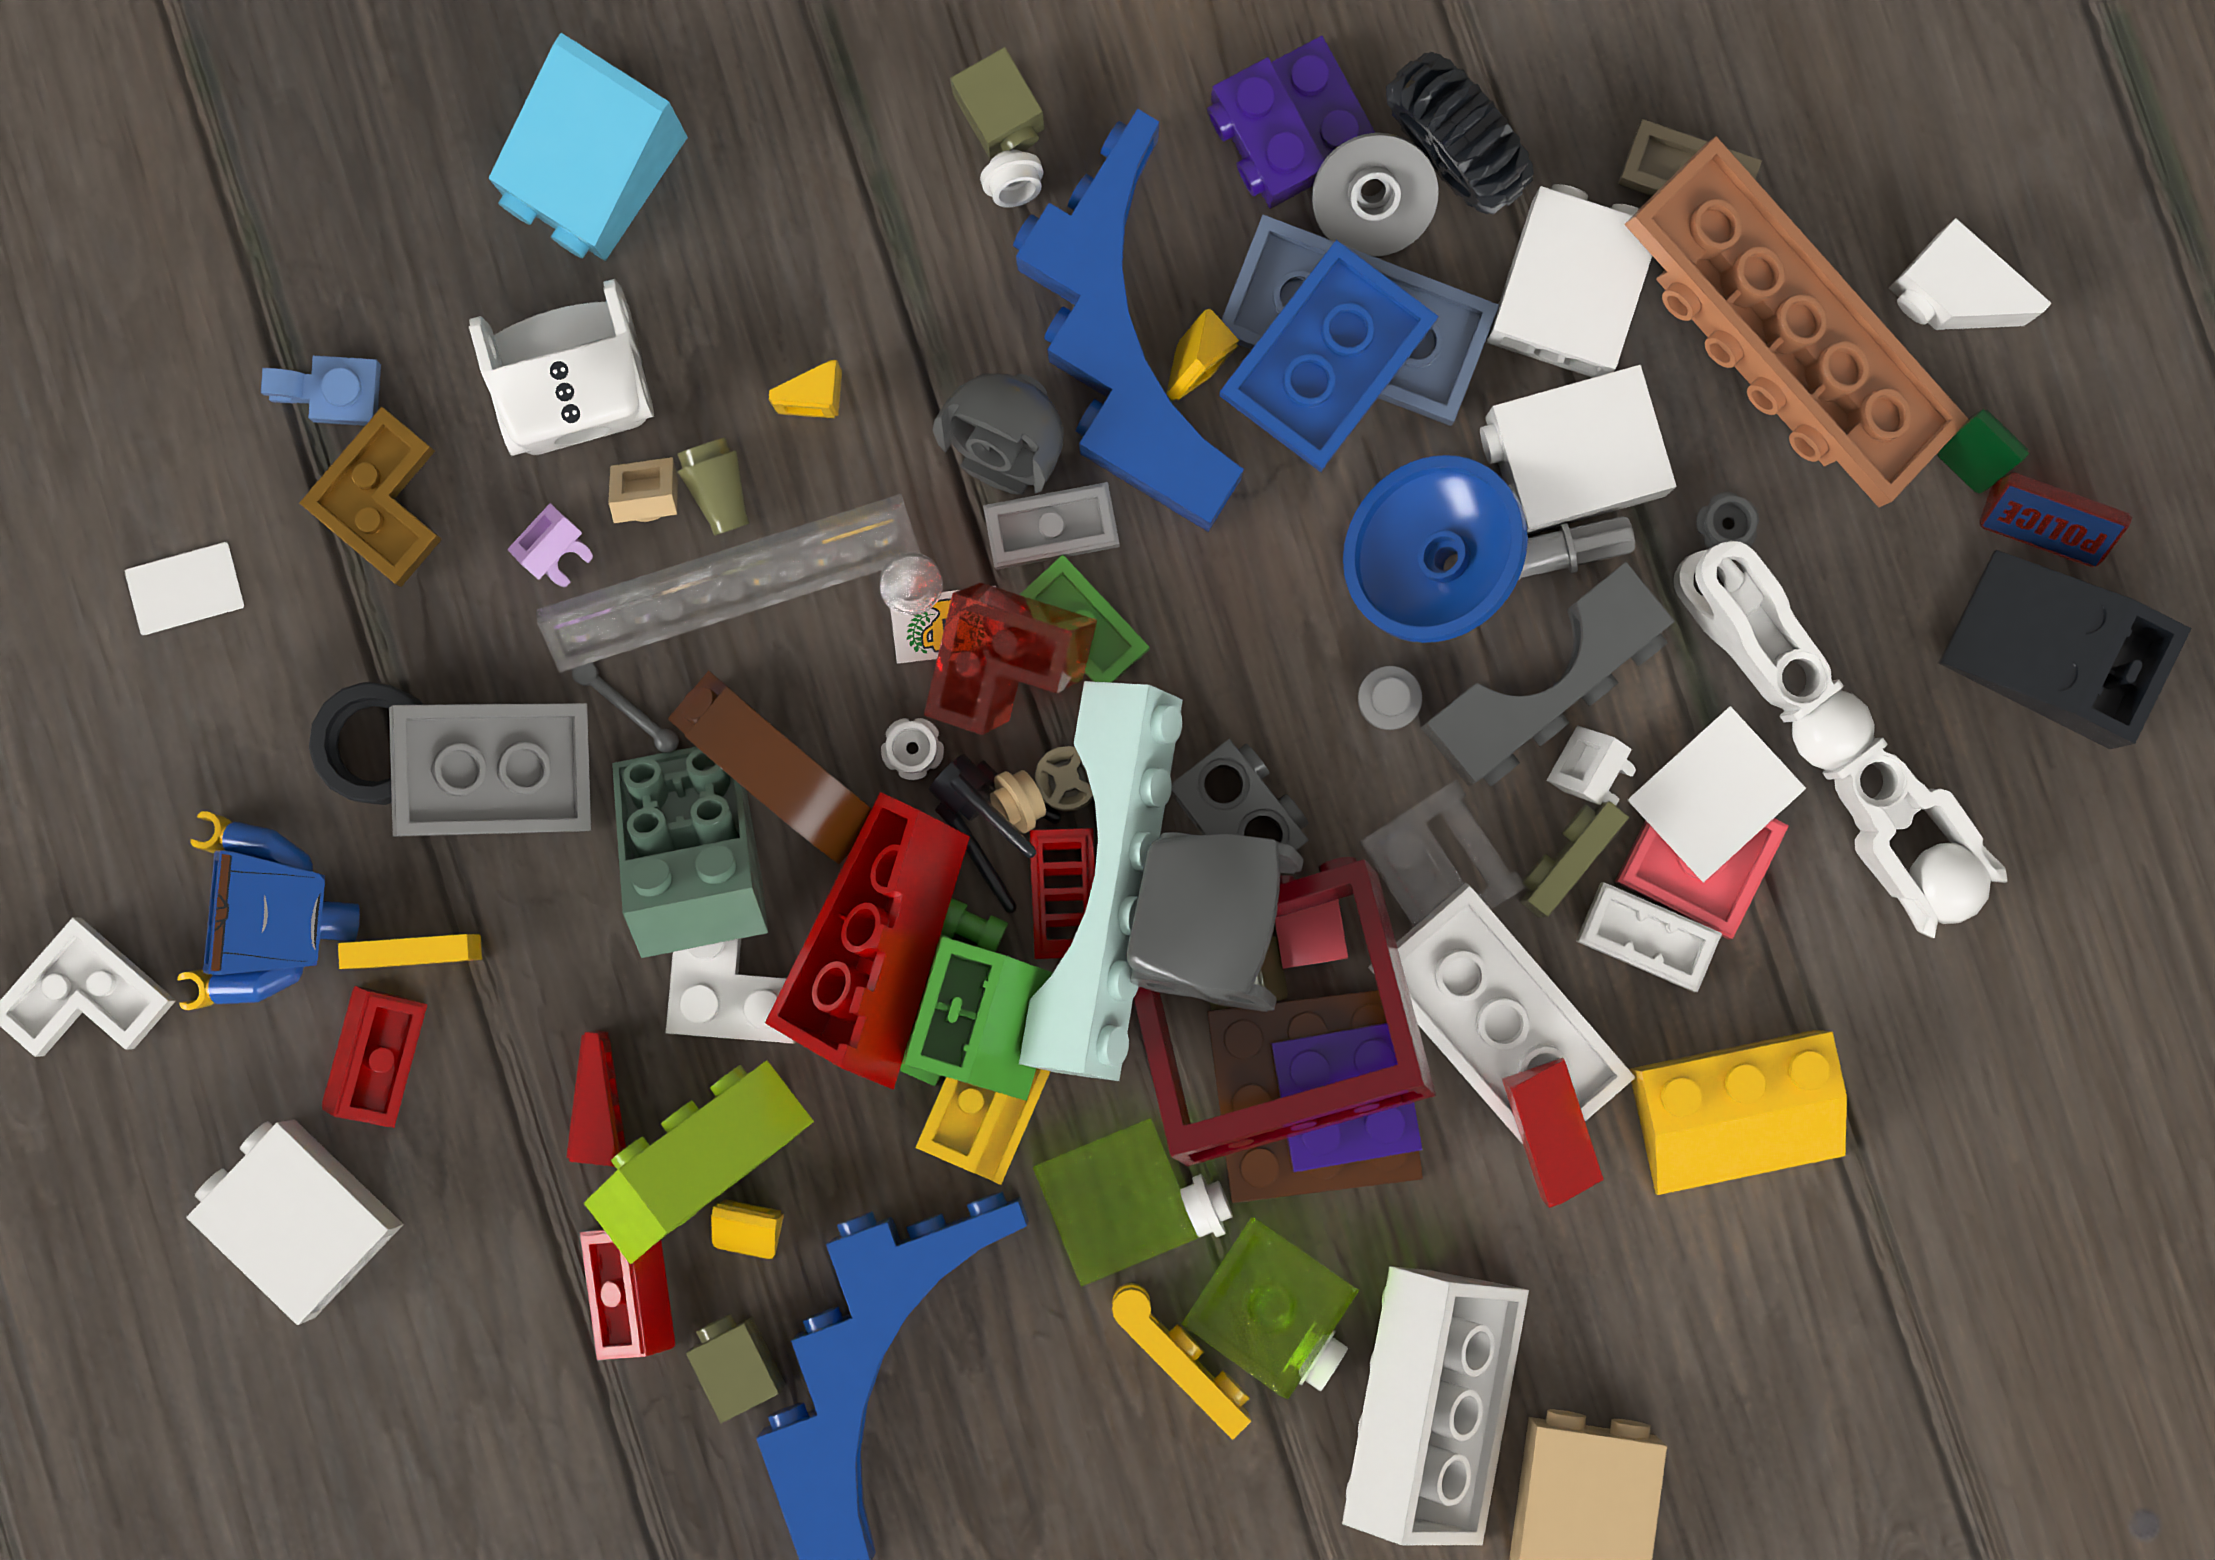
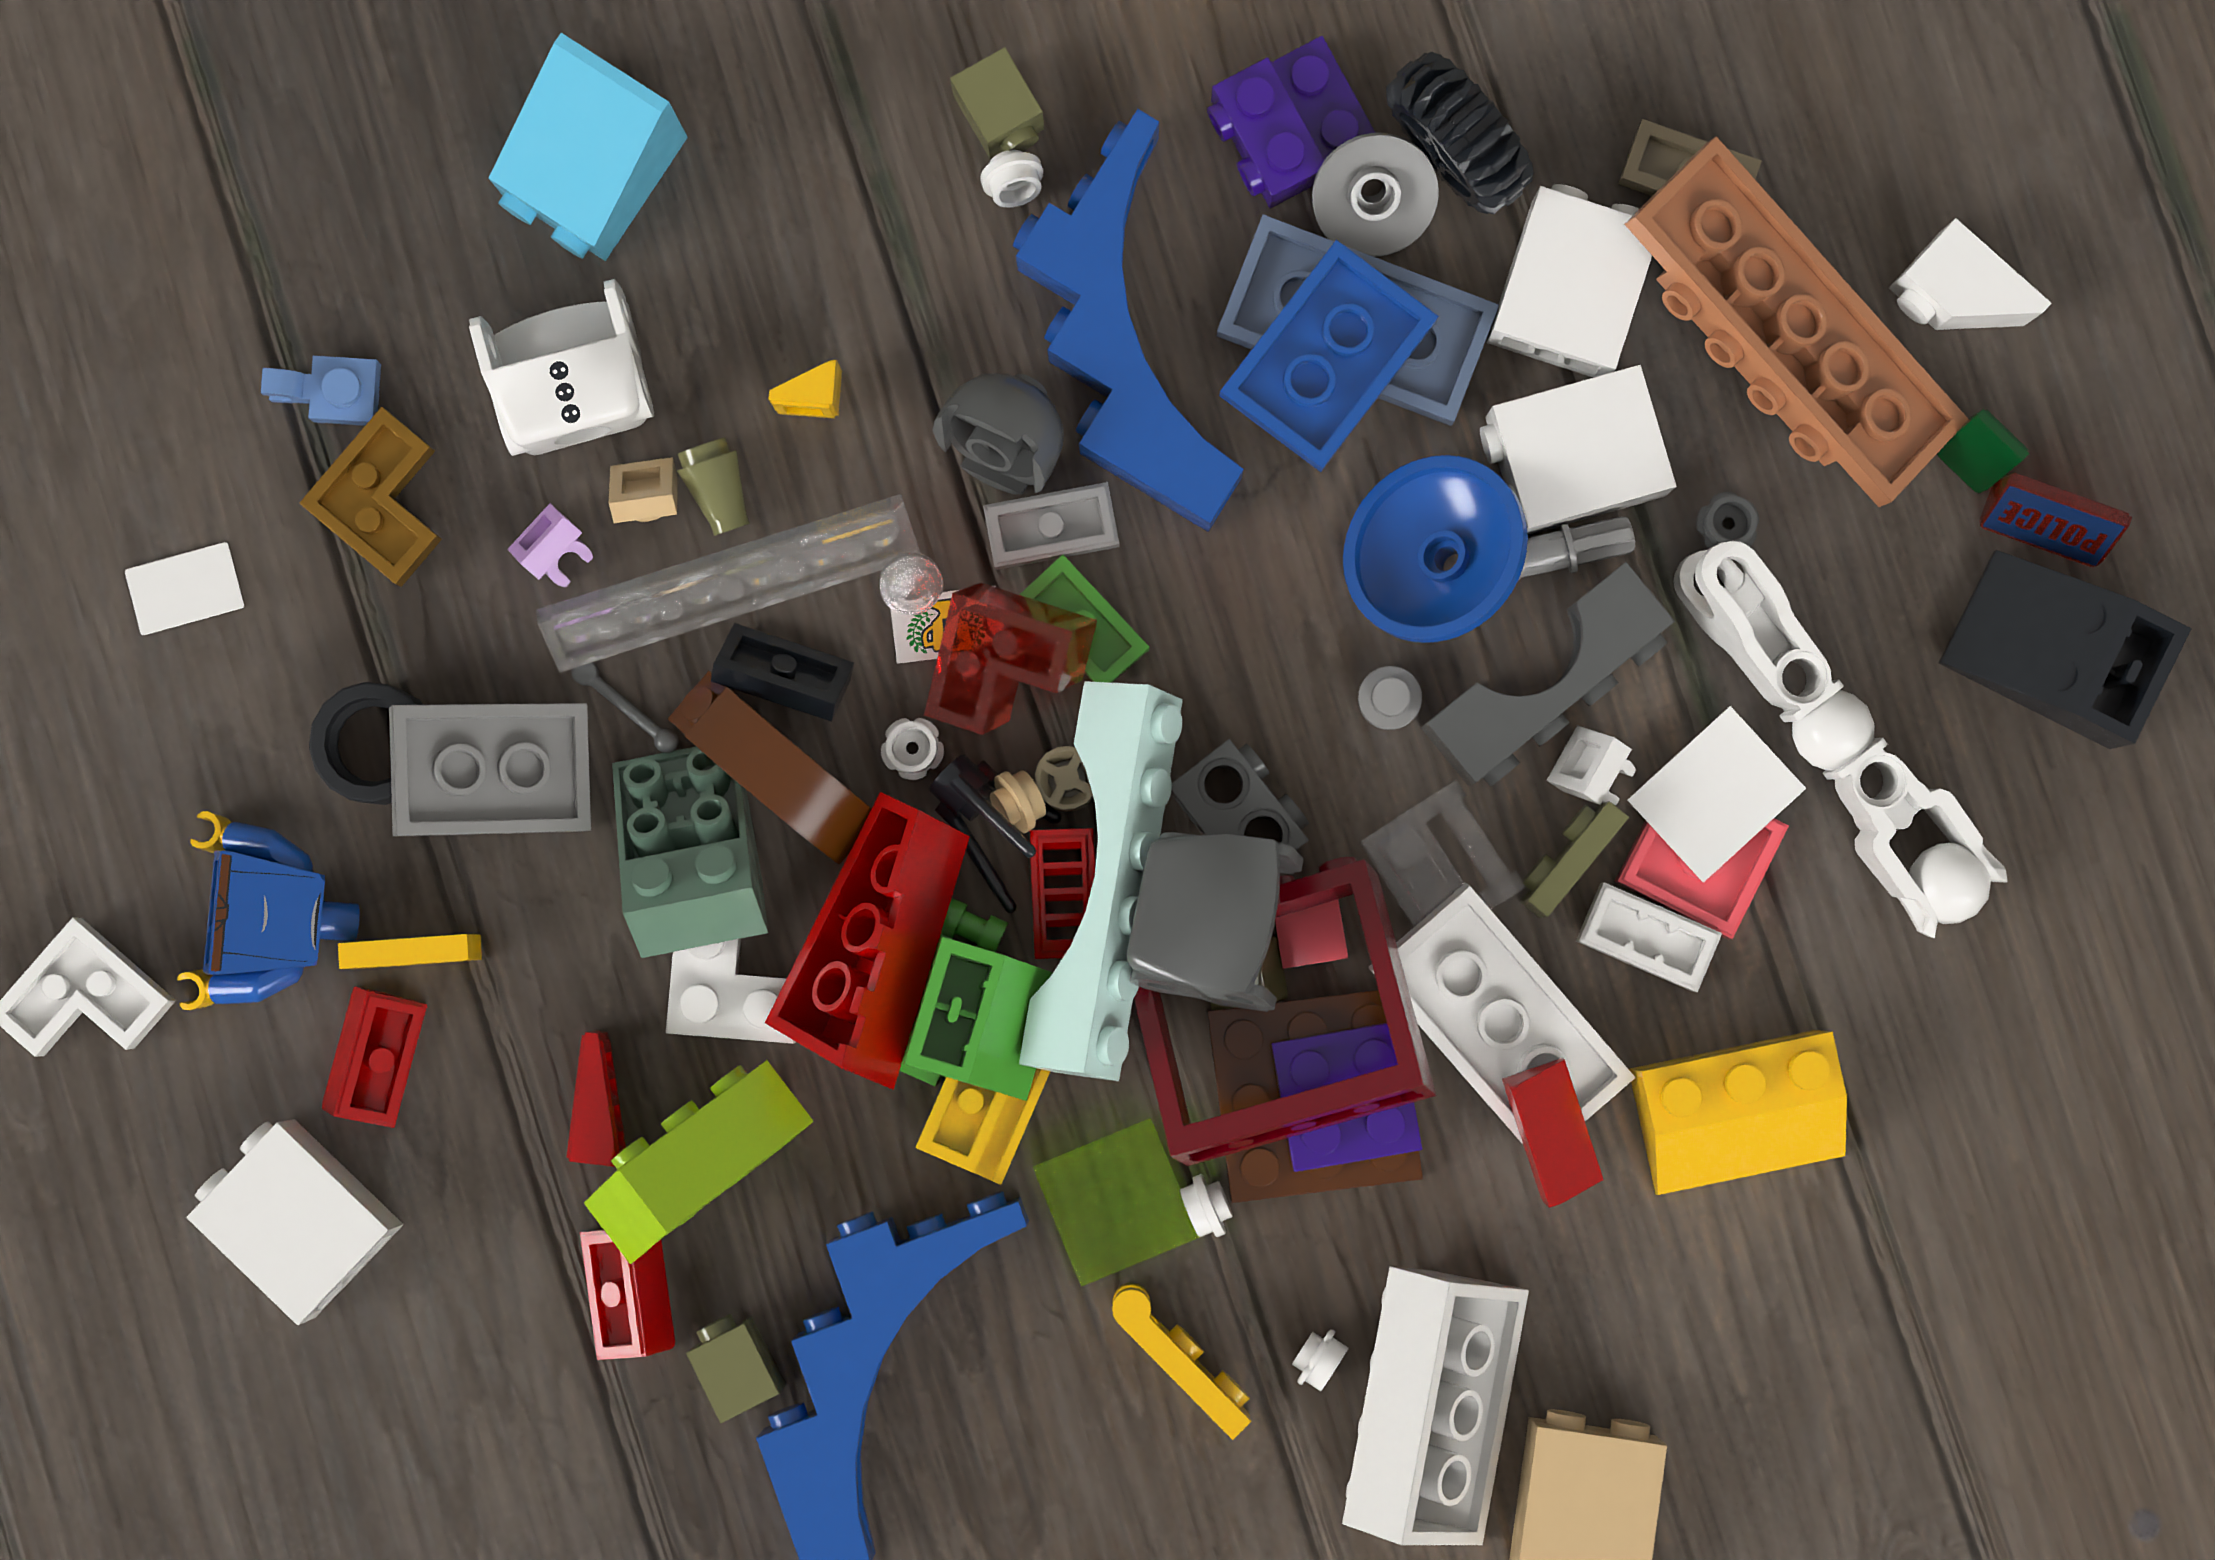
(746, 1228): yellow slope -> none
(782, 672): none -> black plate
(1200, 354): yellow slope -> none
(1270, 1307): clear neon green plate -> none

